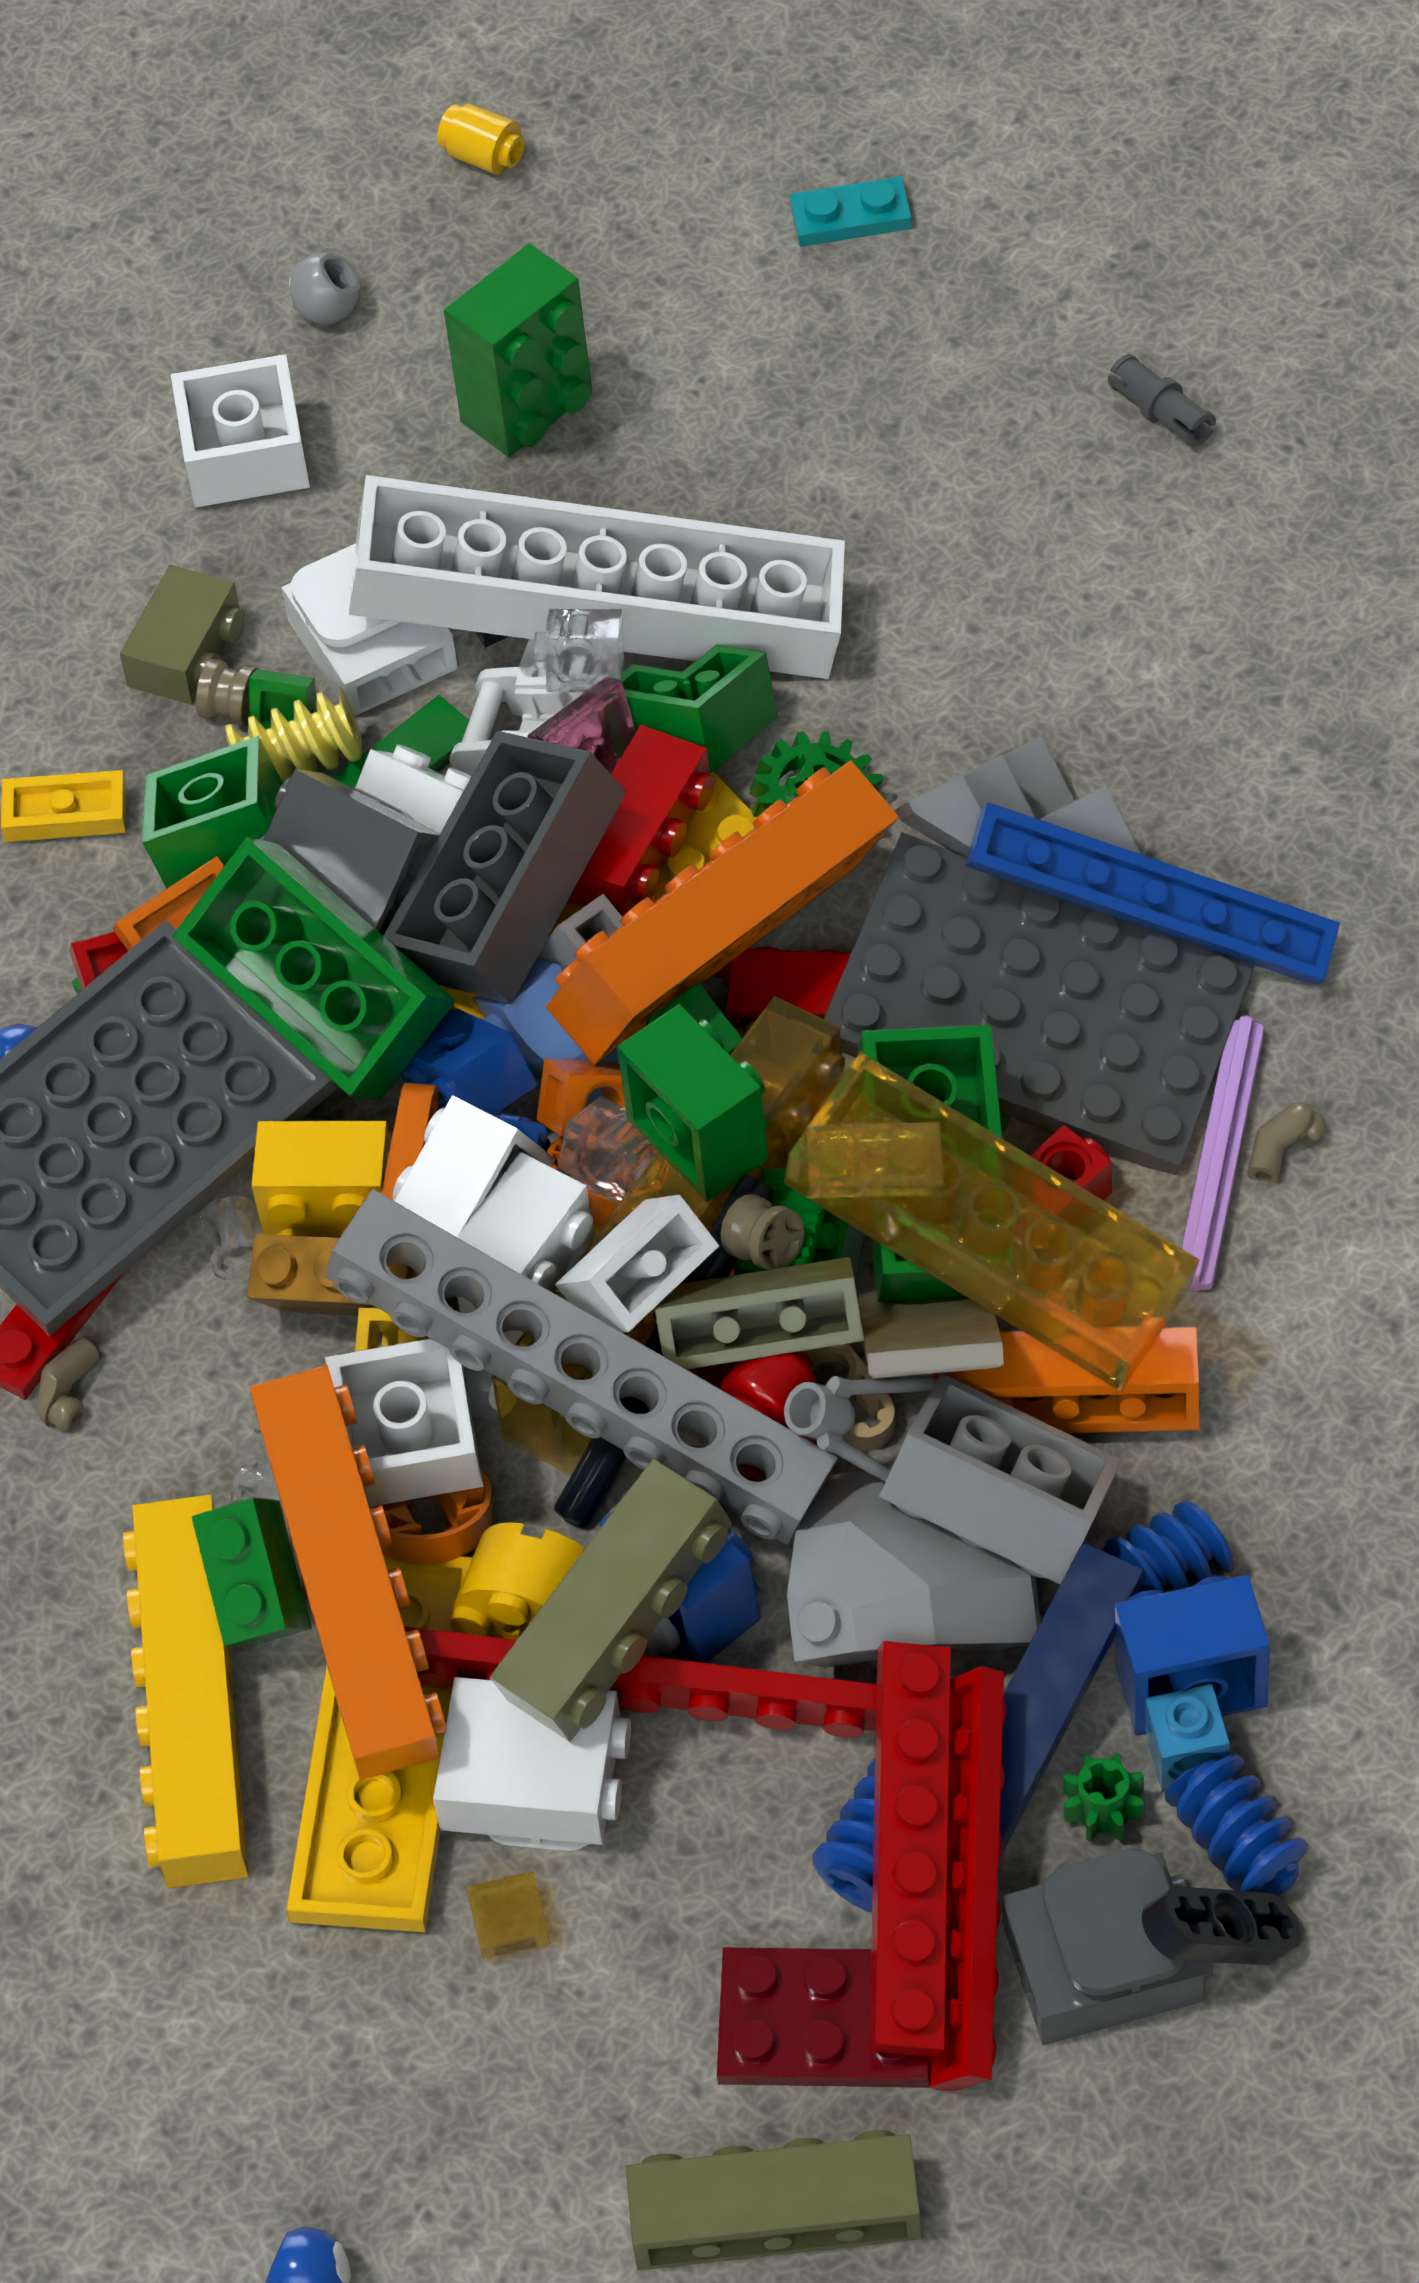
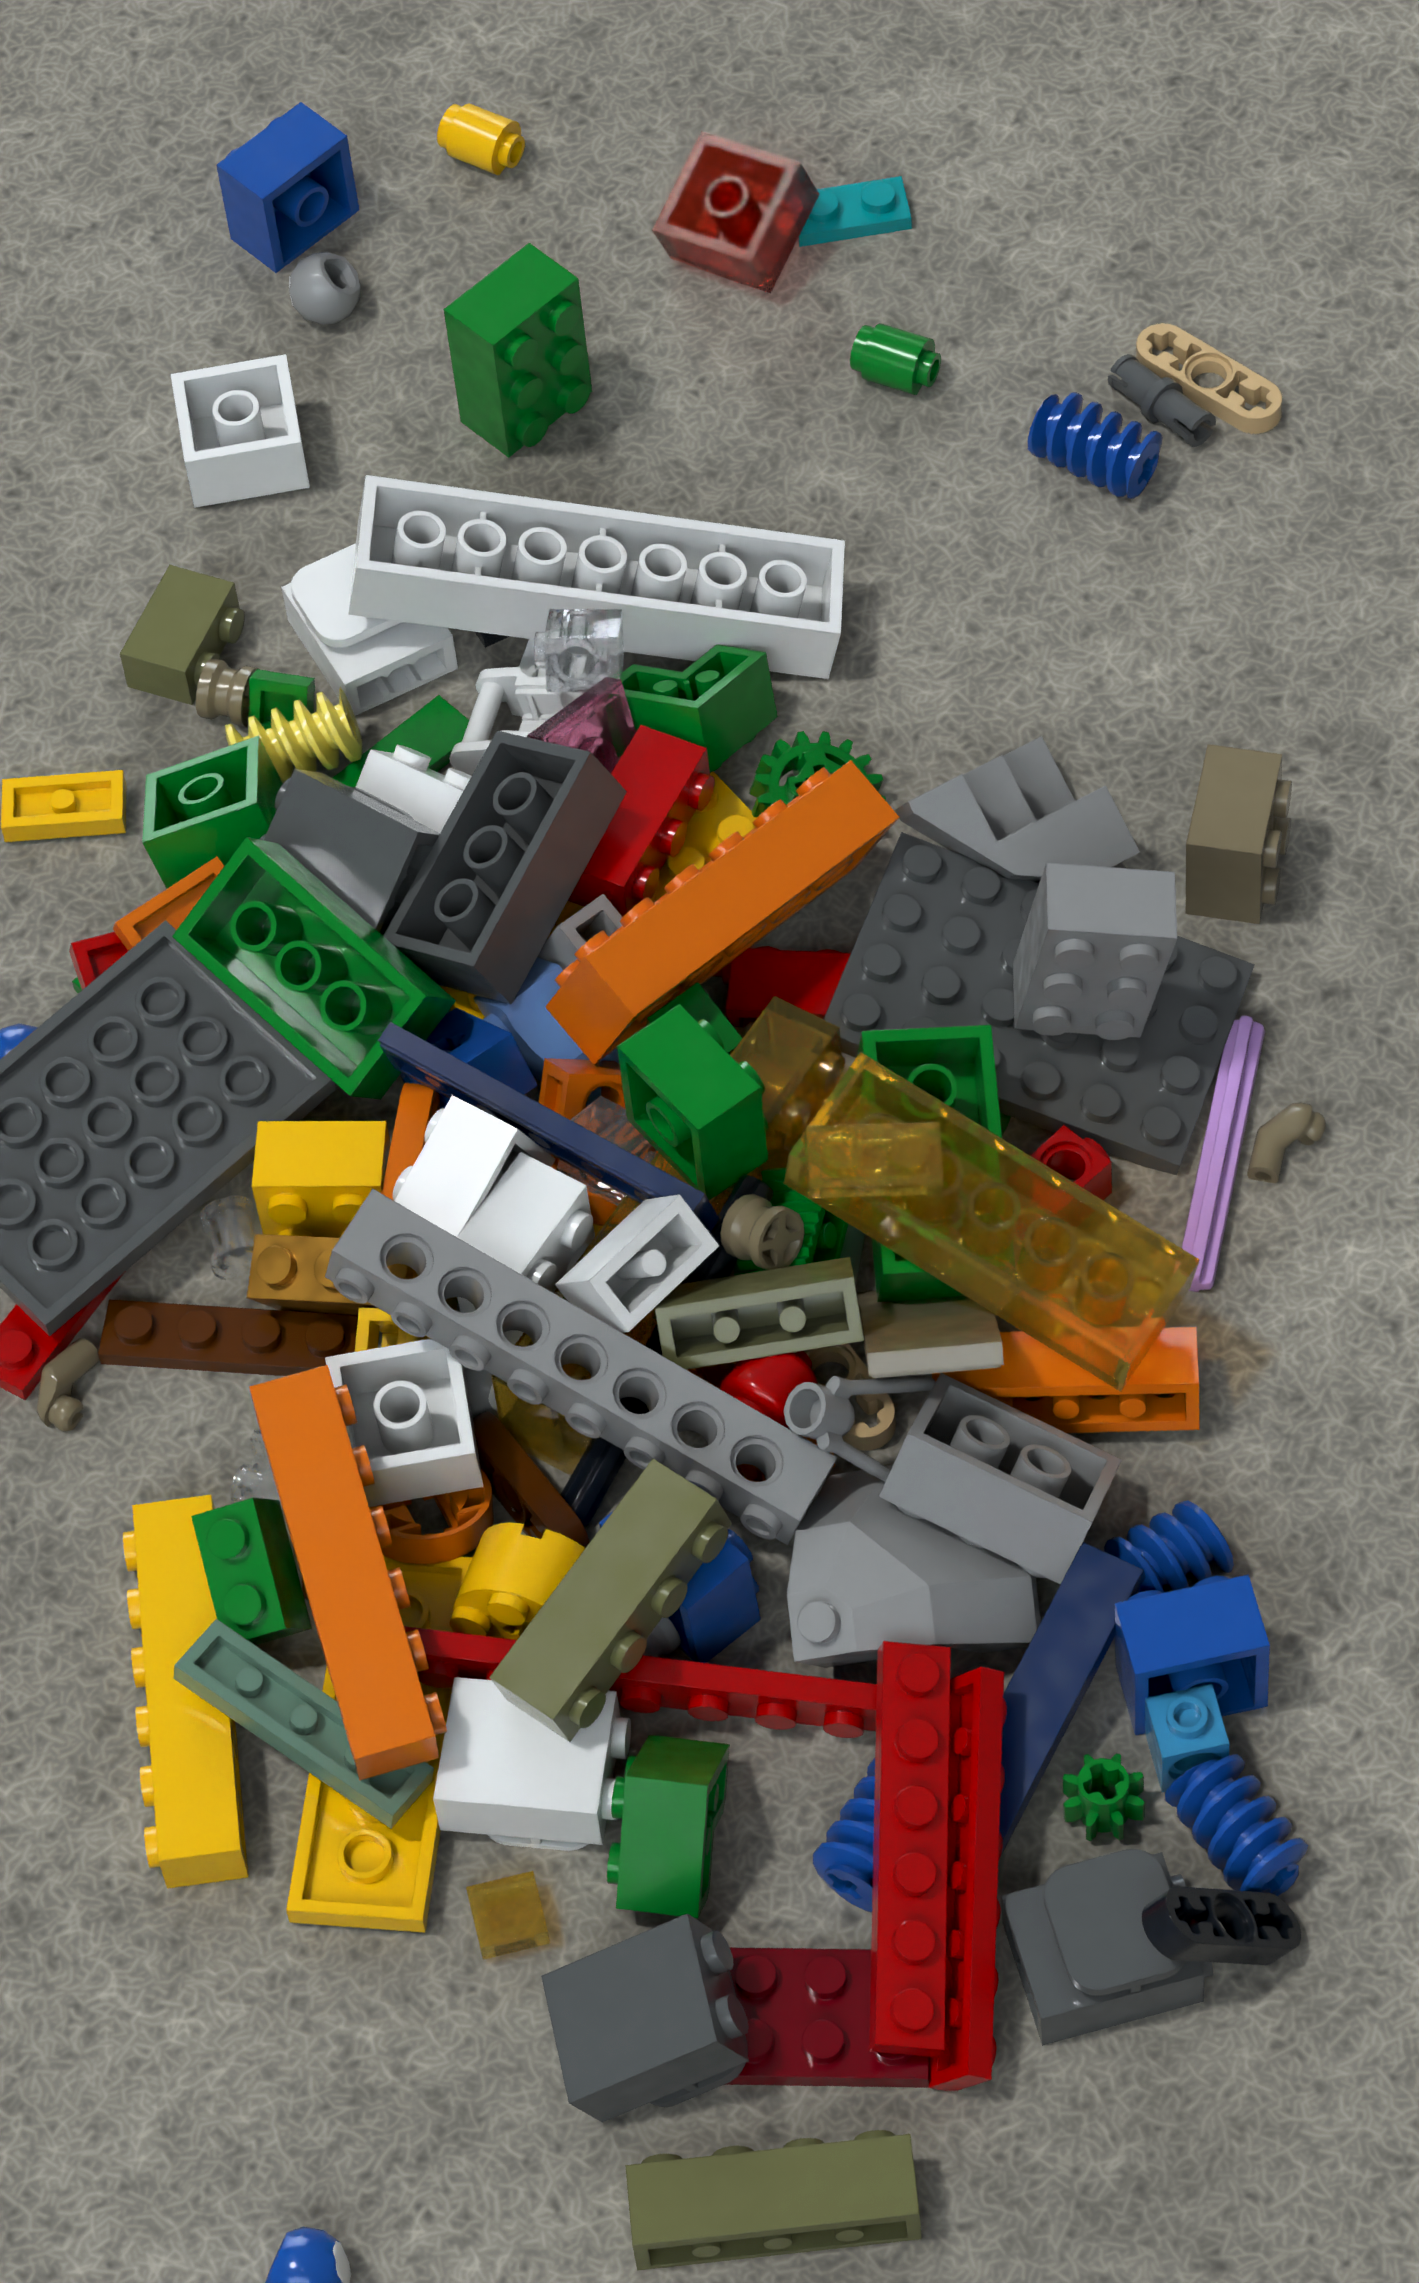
(222, 1338): none -> reddish brown plate
(288, 187): none -> blue brick
(292, 1719): none -> sand green plate
(522, 1485): none -> reddish brown beam
(542, 1125): none -> dark blue tile
(648, 2020): none -> dark grey brick
(669, 1818): none -> green brick
(736, 211): none -> clear red brick
(895, 358): none -> green brick
(1094, 447): none -> blue piece
(1094, 950): none -> light grey brick
(1152, 894): blue plate -> none
(1202, 358): none -> tan beam
(1237, 834): none -> dark tan brick

